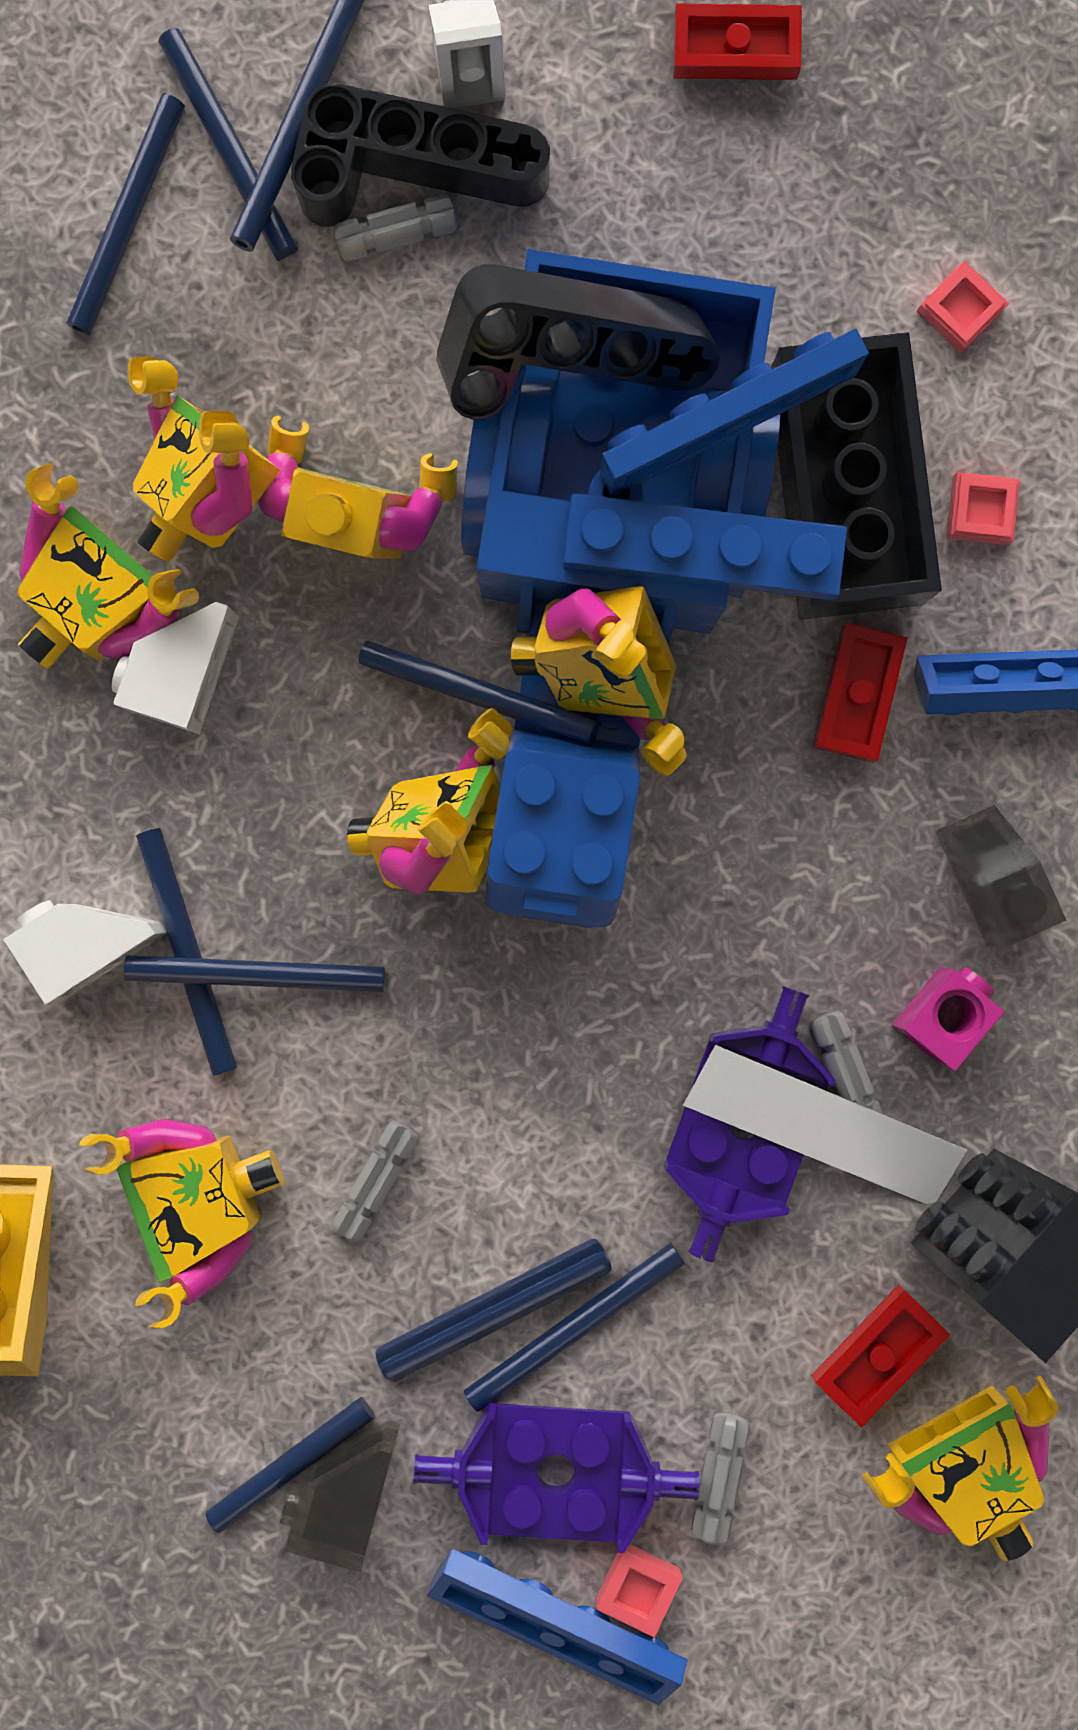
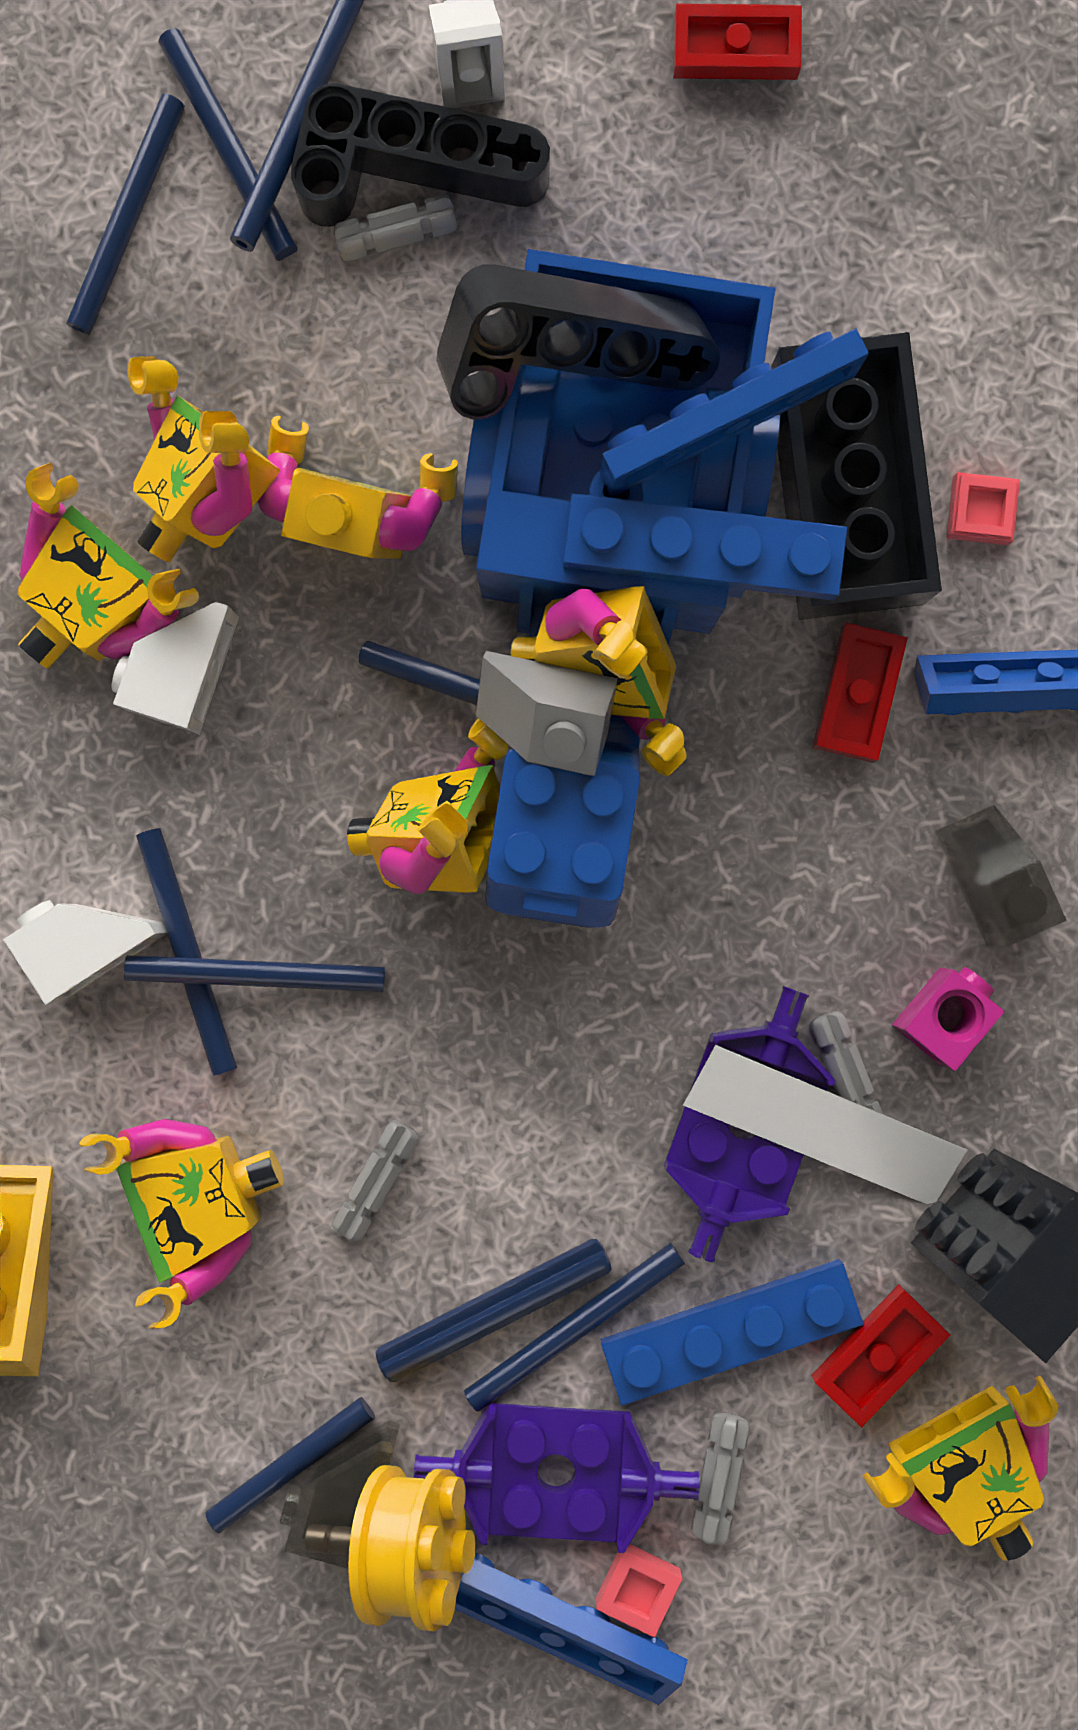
(403, 1547): none -> yellow wheel
(547, 710): none -> light grey slope
(731, 1331): none -> blue plate
(962, 307): coral tile -> none

